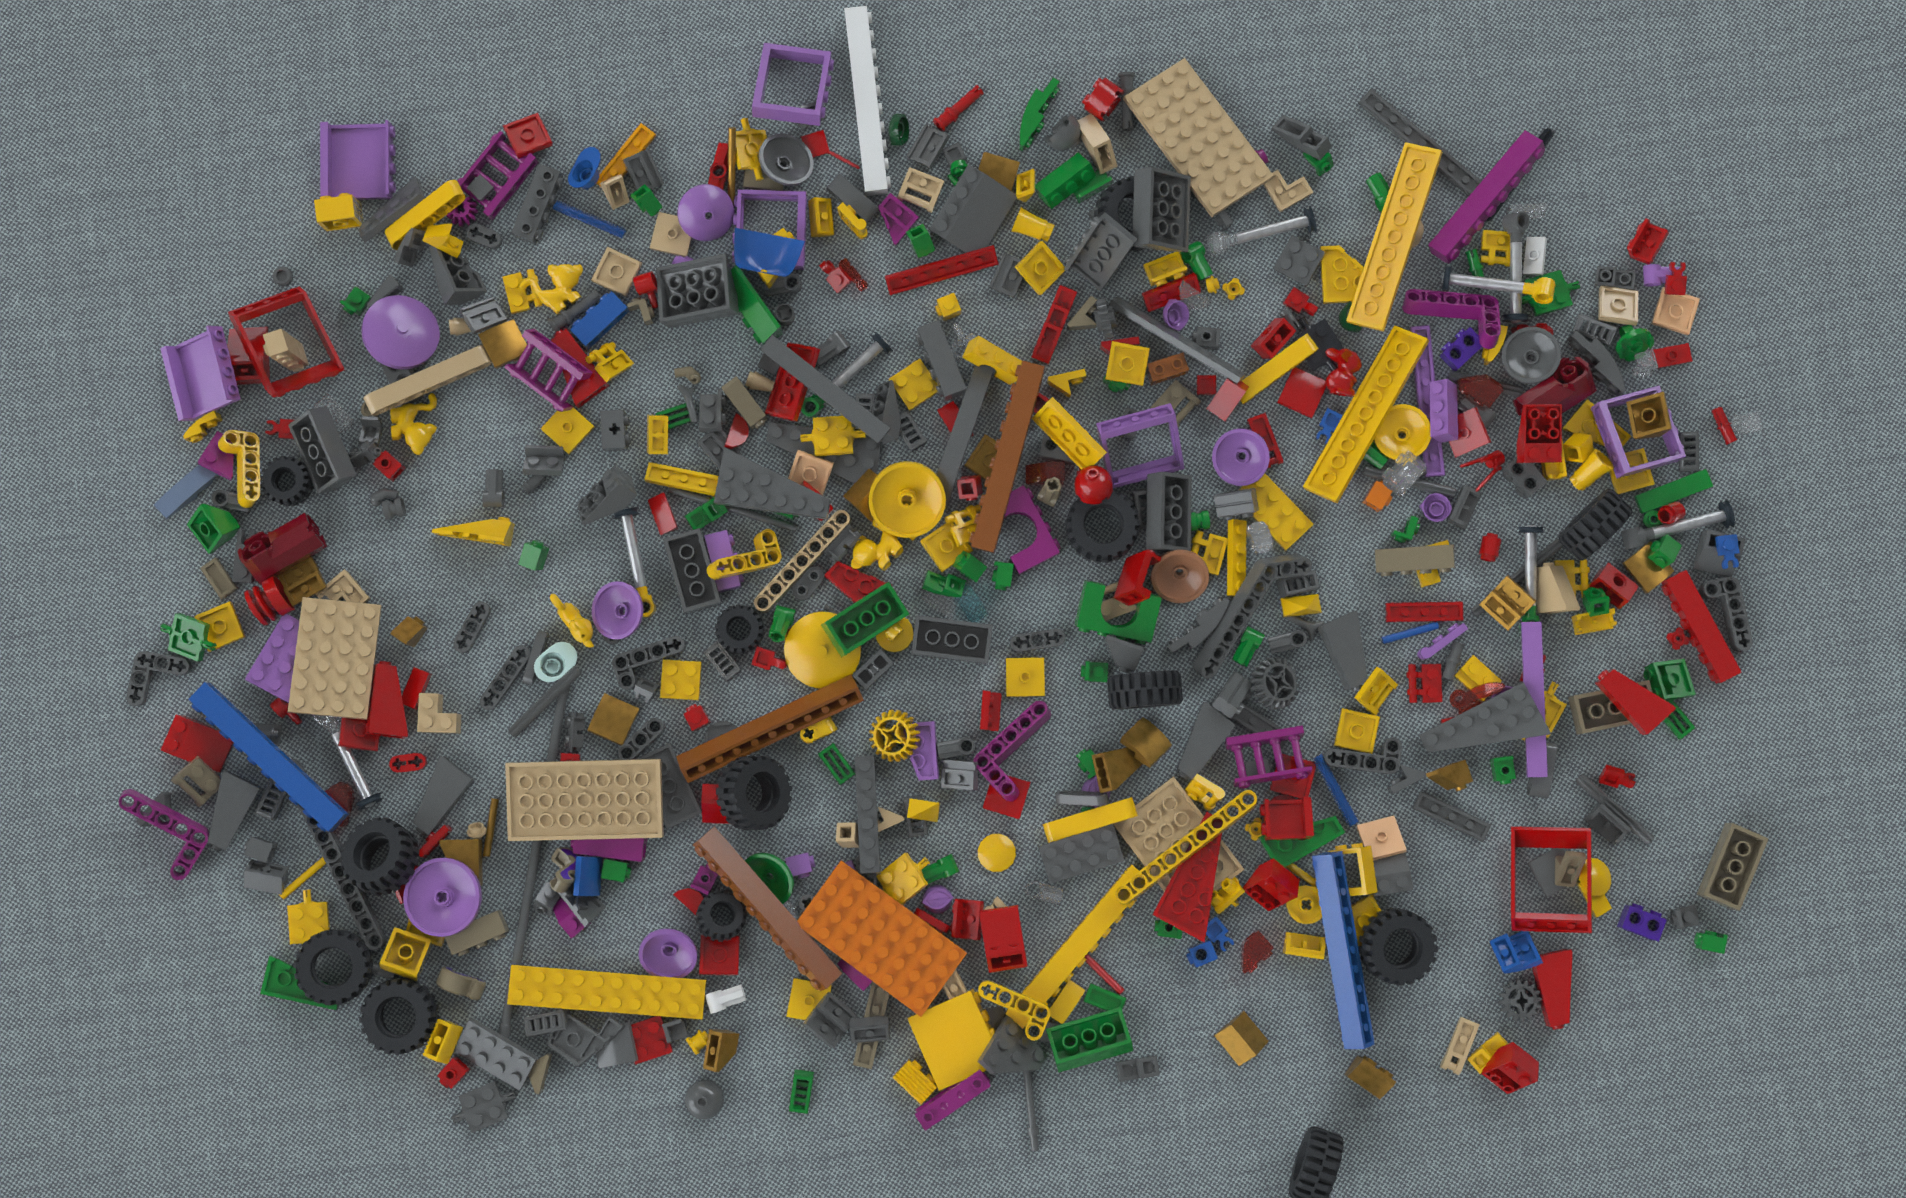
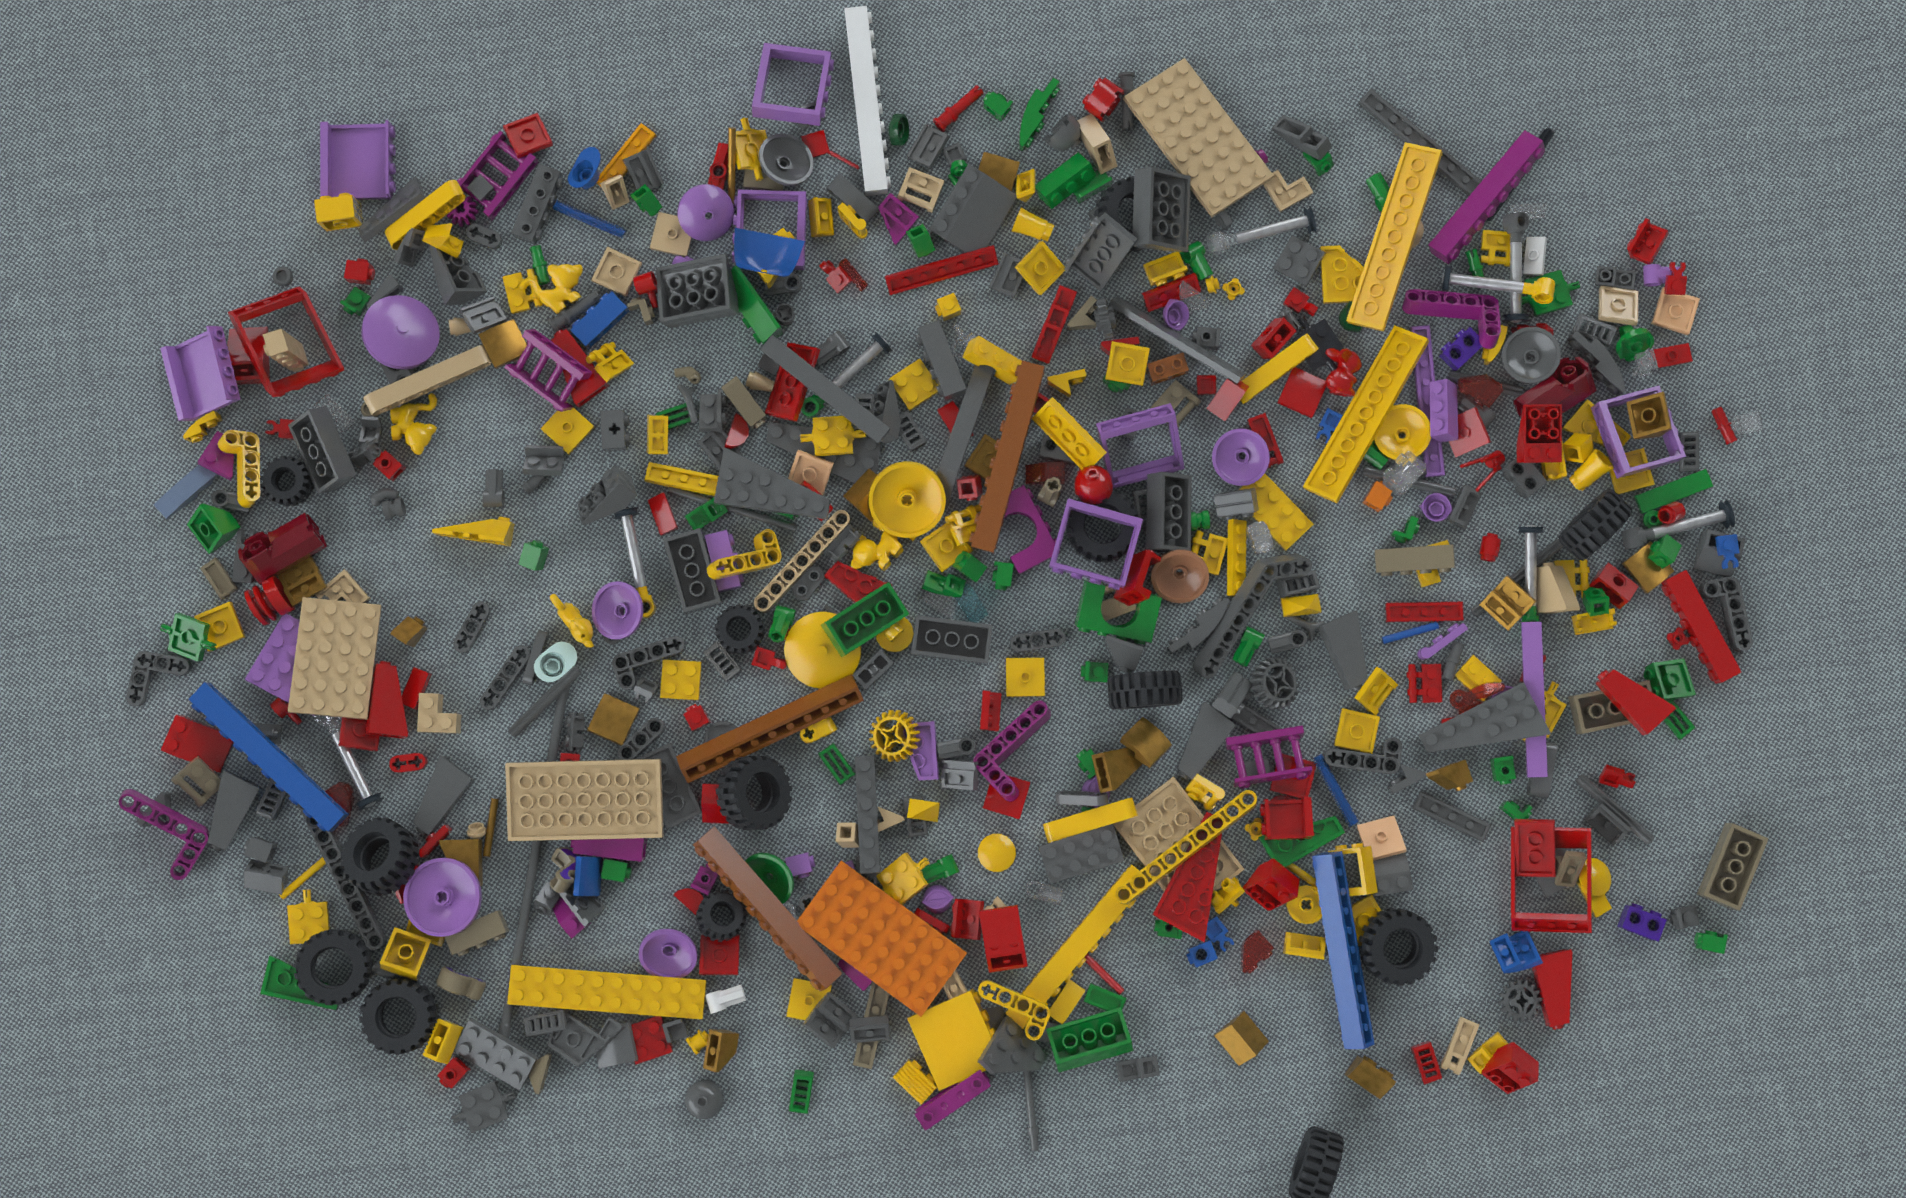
(359, 271): none -> red brick
(539, 265): none -> green pin
(997, 105): none -> green brick
(1104, 514): none -> medium lavender window
(1421, 1047): none -> red slope
(1513, 811): none -> green bracket
(1535, 847): none -> red tile

